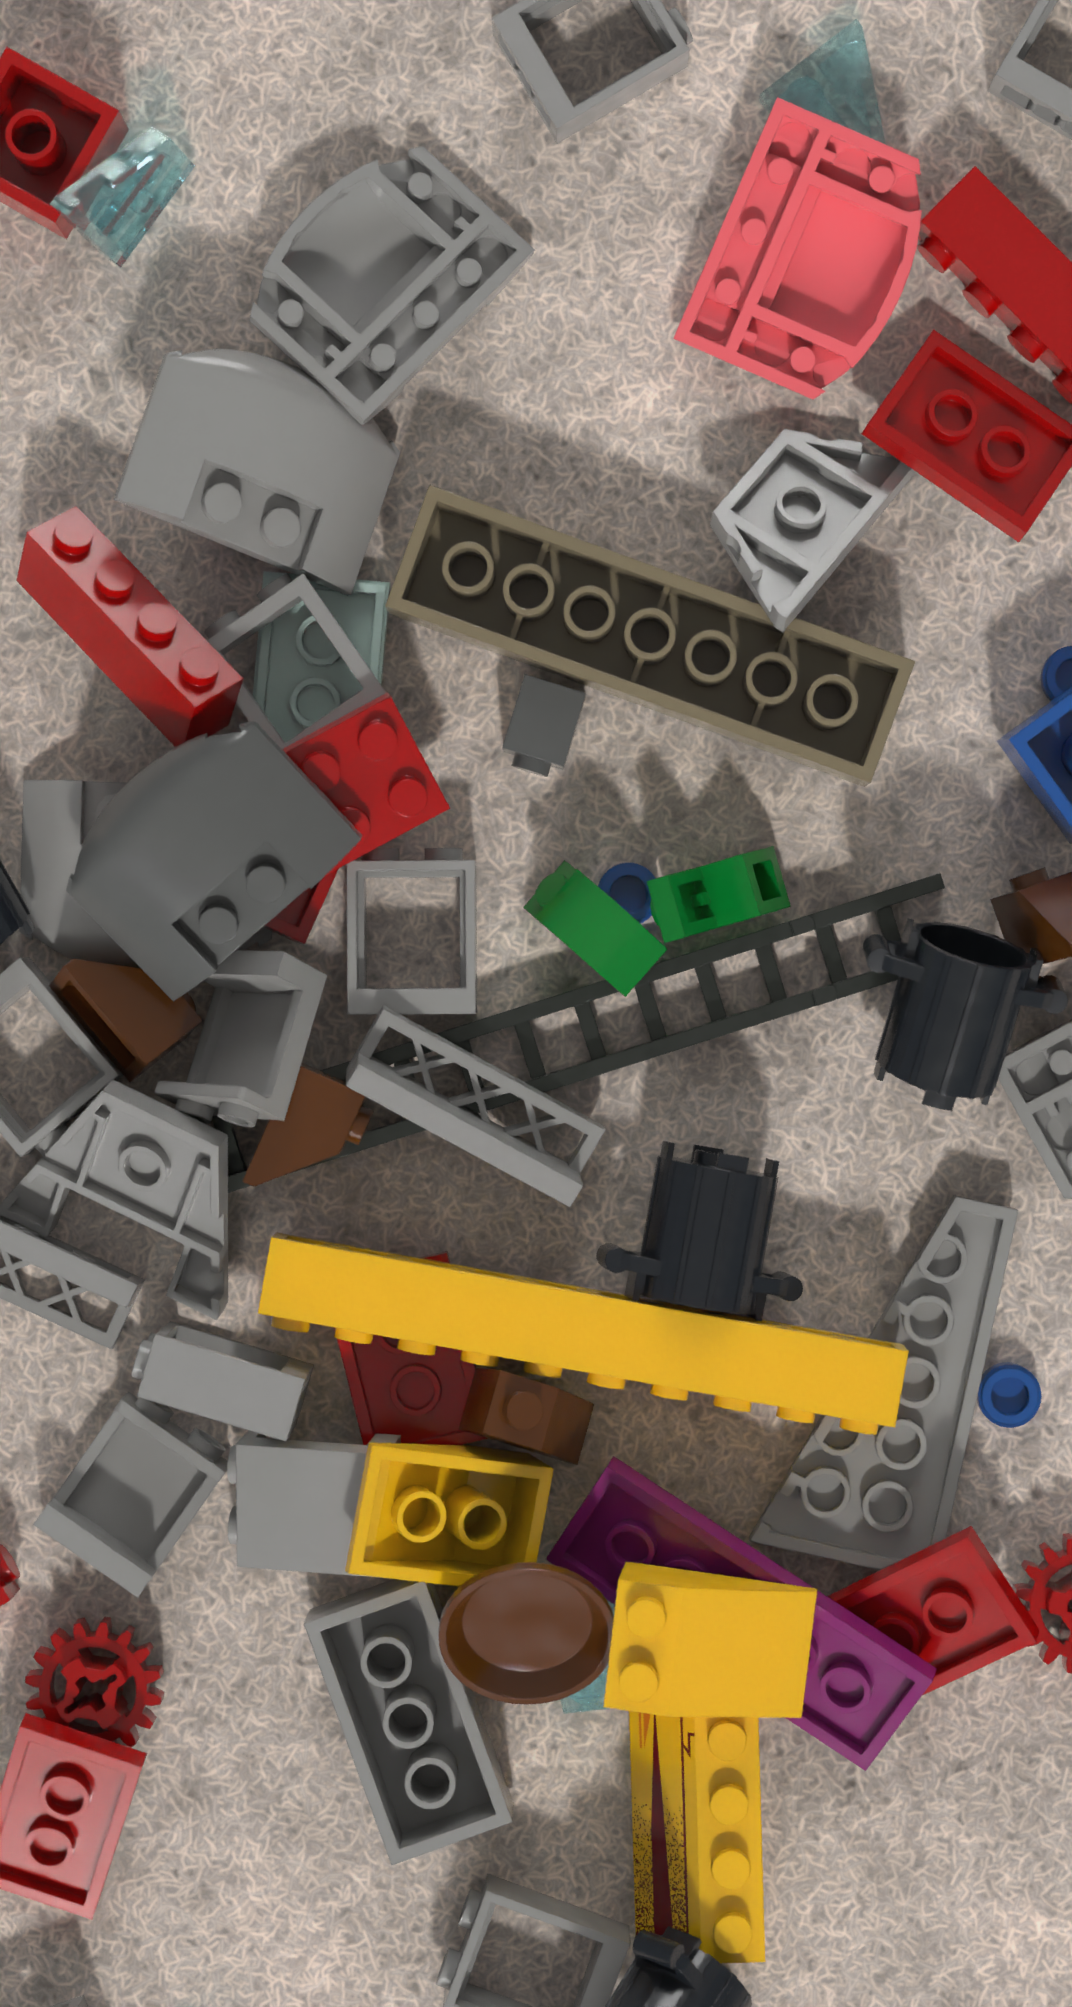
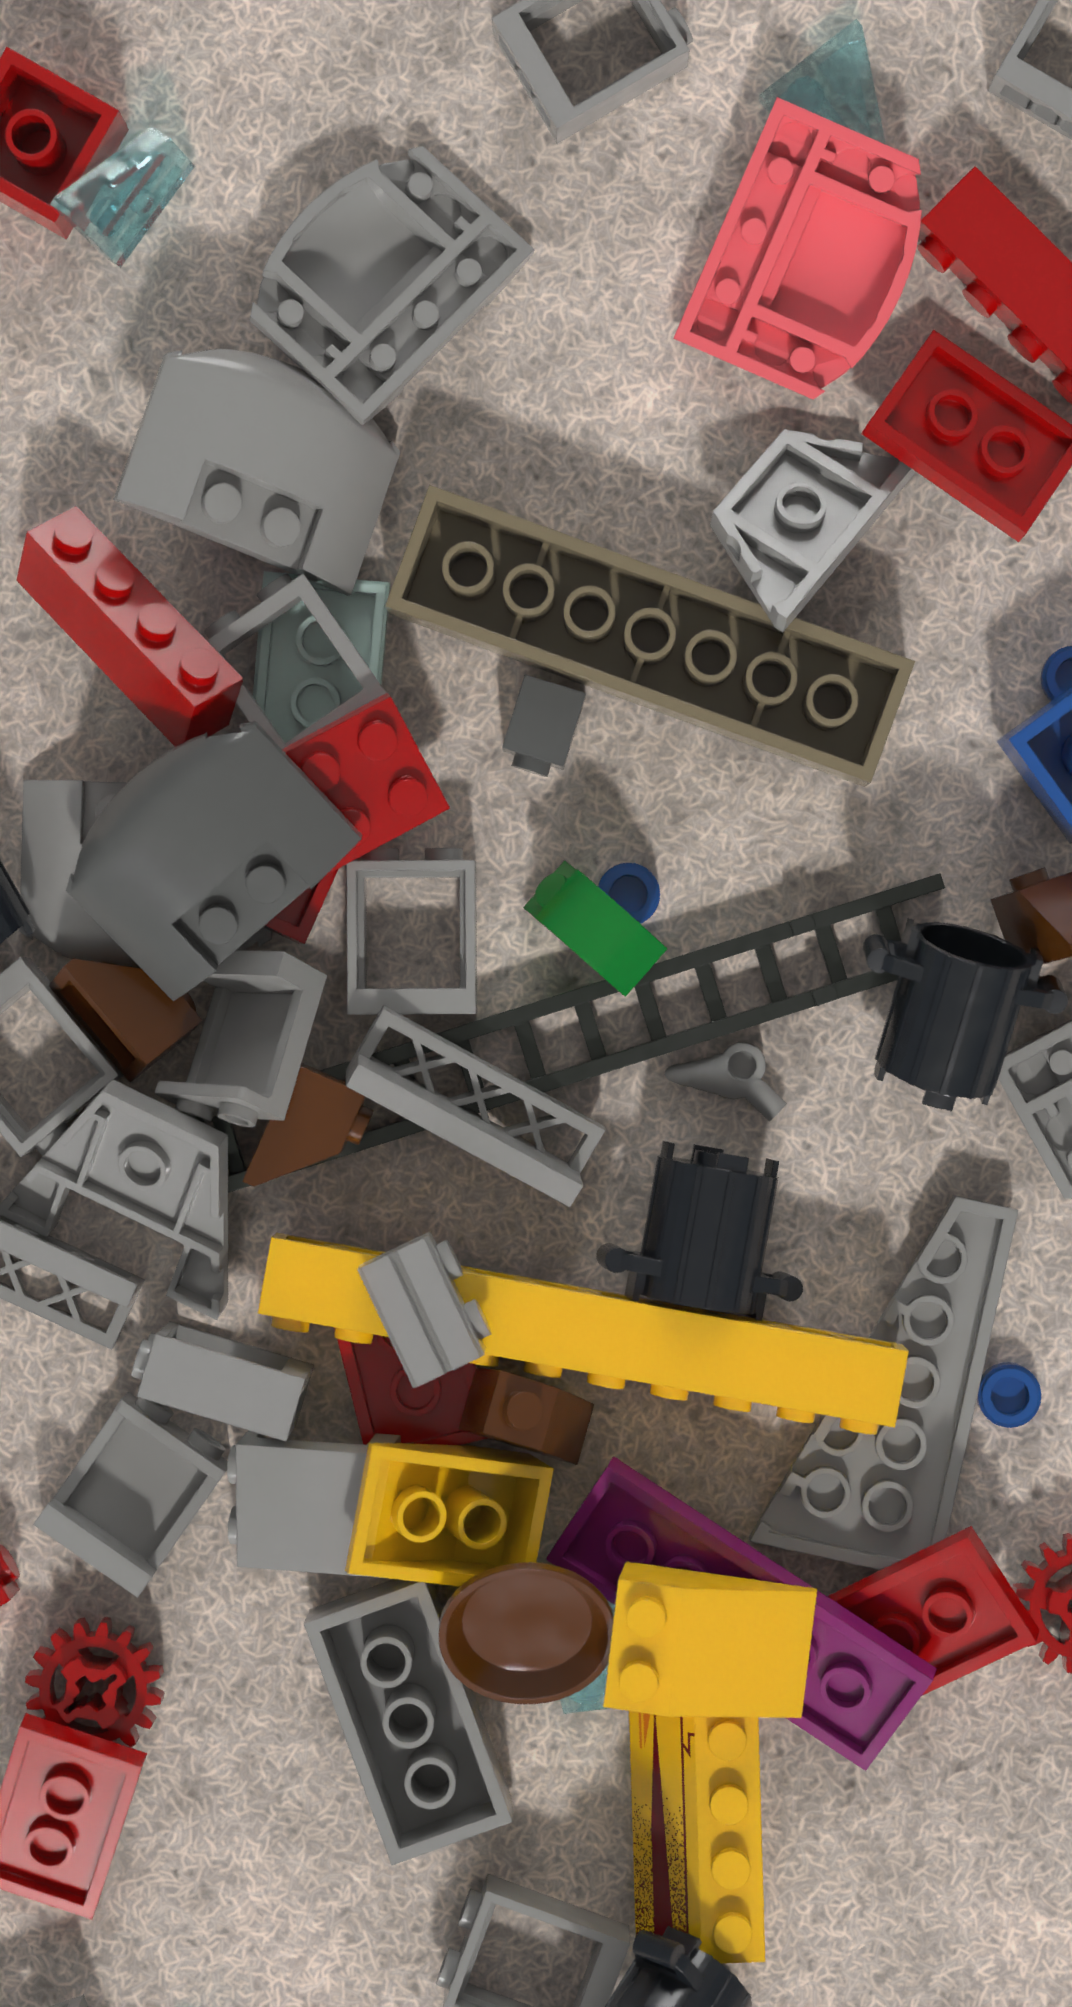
(424, 1308): none -> light grey brick
(717, 894): green brick -> none
(731, 1075): none -> light grey animal

